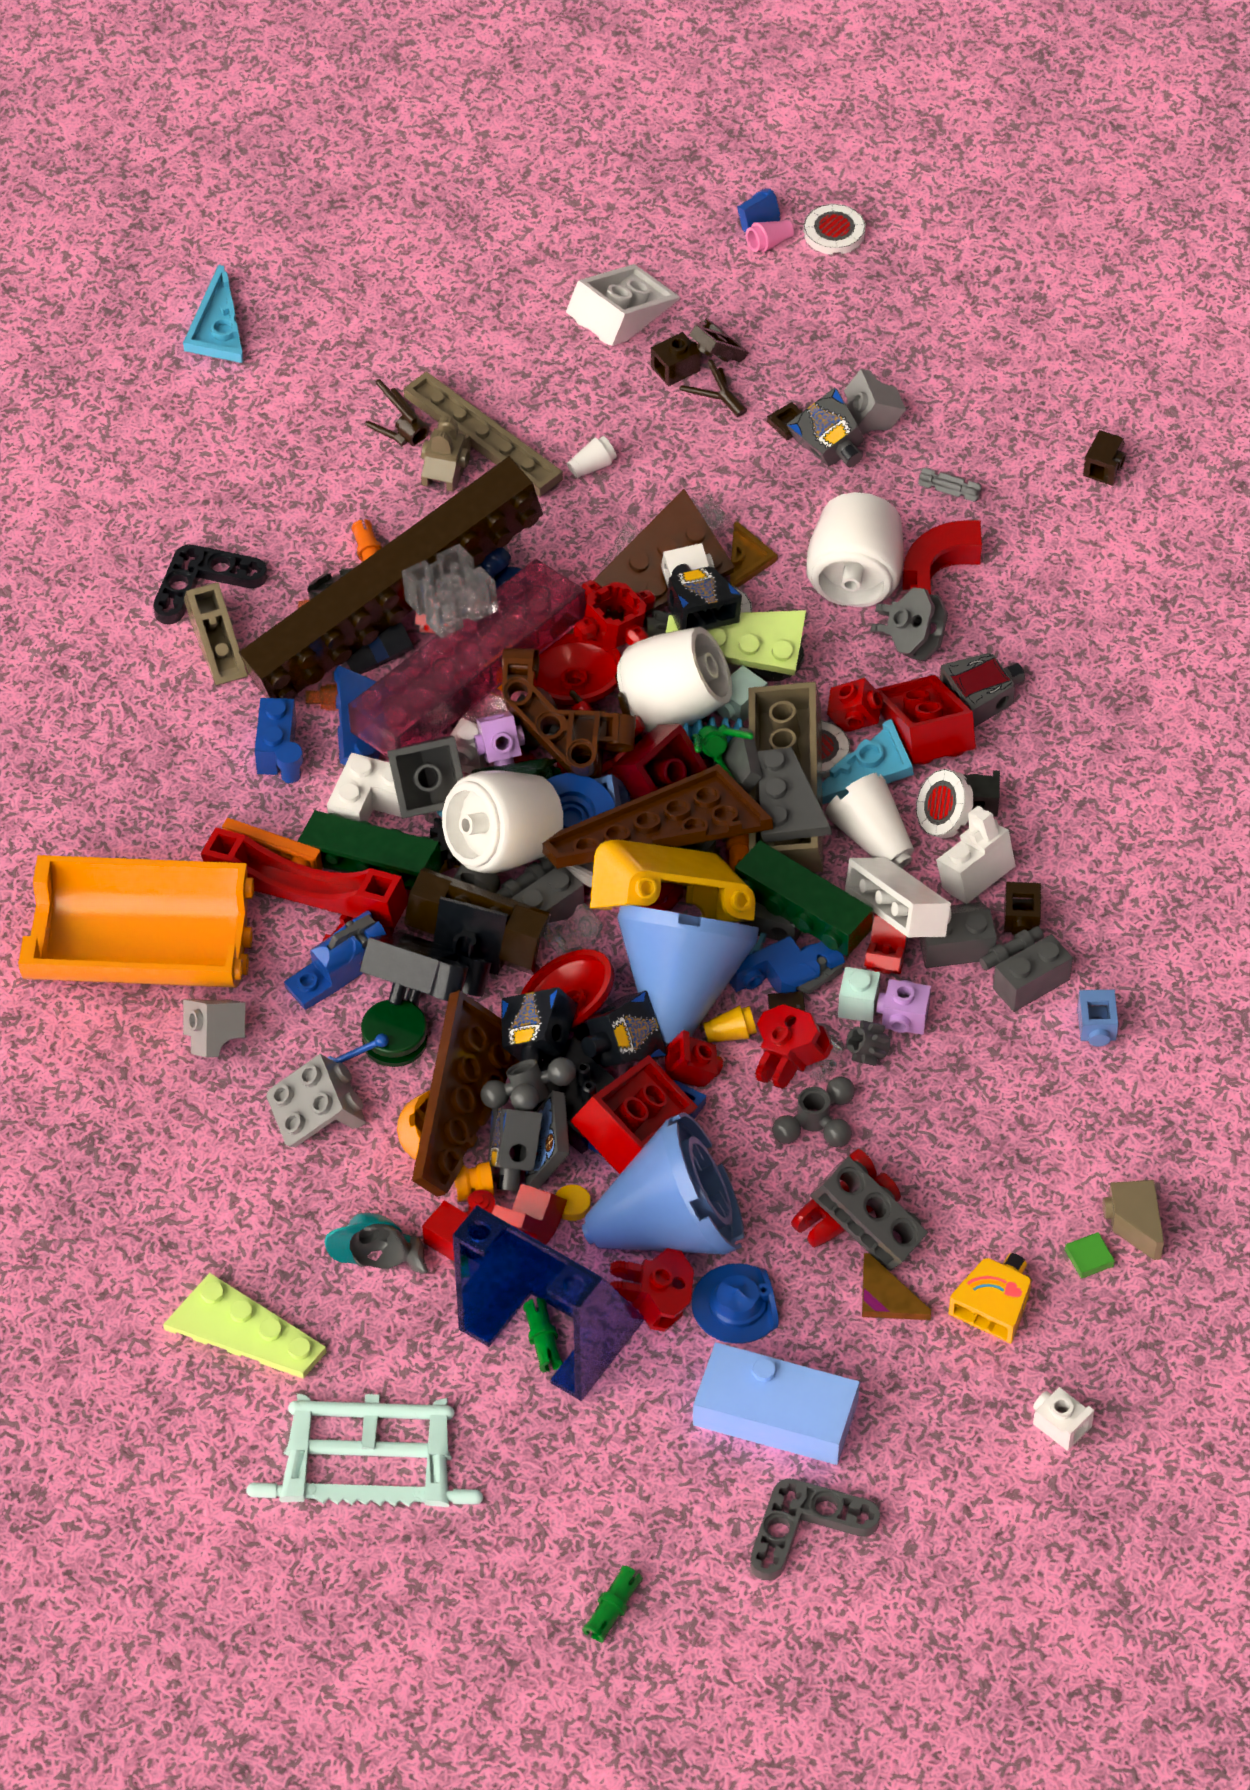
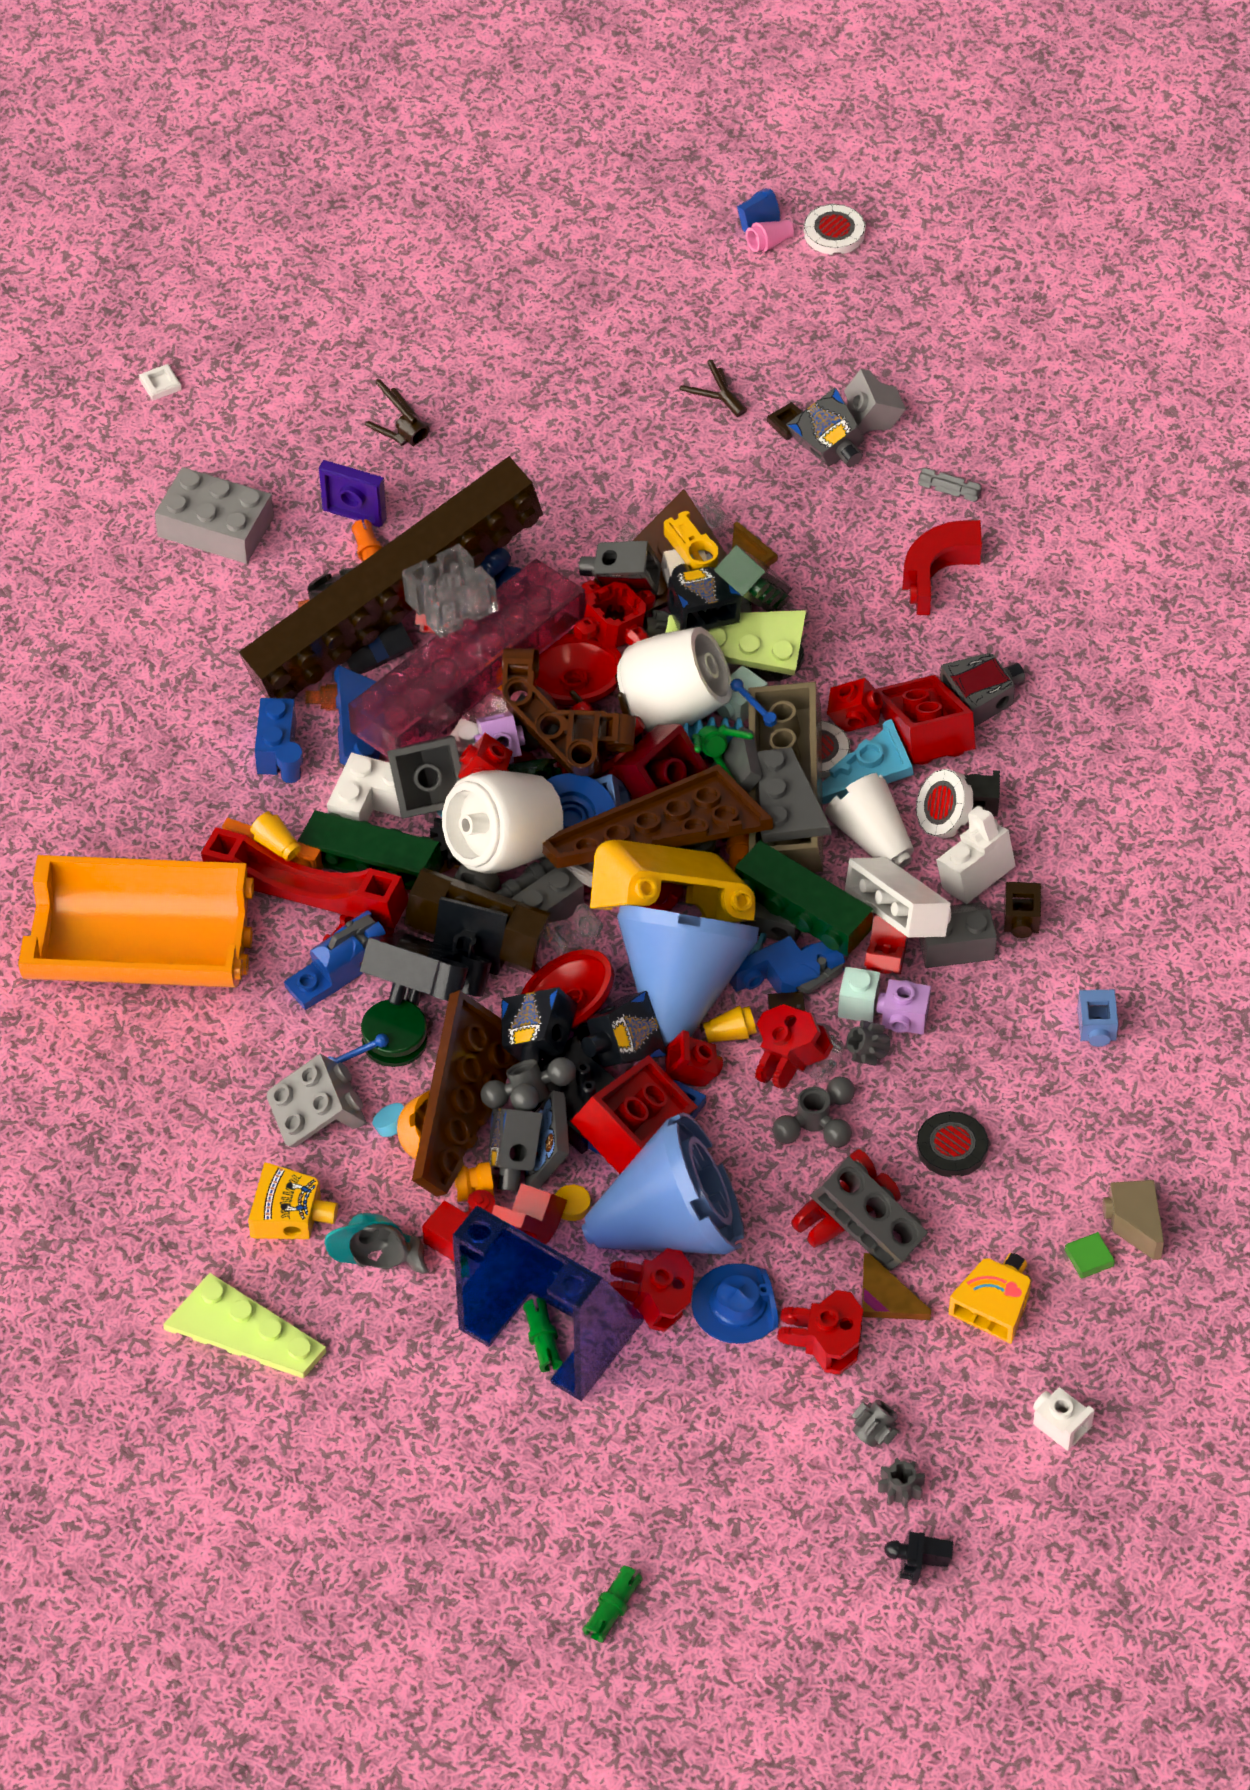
(160, 382): none -> white tile
(201, 568): black beam -> none
(212, 1024): light grey brick -> none
(214, 515): none -> light grey brick
(215, 325): medium azure wing -> none
(215, 633): dark tan slope -> none
(275, 836): none -> yellow cone
(288, 1205): none -> yellow torso
(300, 1445): light aqua piece -> none
(352, 493): none -> dark purple tile
(386, 1119): none -> medium azure tile
(445, 454): dark tan hinge -> none
(484, 756): none -> red brick
(486, 434): dark tan plate -> none
(593, 457): white cone -> none
(619, 303): white slope -> none
(624, 563): none -> dark grey torso
(675, 359): dark brown brick -> none
(689, 541): none -> yellow piece
(716, 342): dark brown wing -> none
(754, 580): none -> brick
(769, 718): none -> blue hinge
(776, 1403): light blue brick -> none
(804, 1509): dark grey beam -> none
(831, 1333): none -> red hinge
(856, 550): white piece -> none
(875, 1423): none -> dark grey gear
(895, 1490): none -> dark grey gear
(911, 623): dark grey hinge -> none
(917, 1551): none -> black piece
(952, 1144): none -> tile
(1031, 972): dark grey brick -> none
(1104, 458): dark brown brick -> none

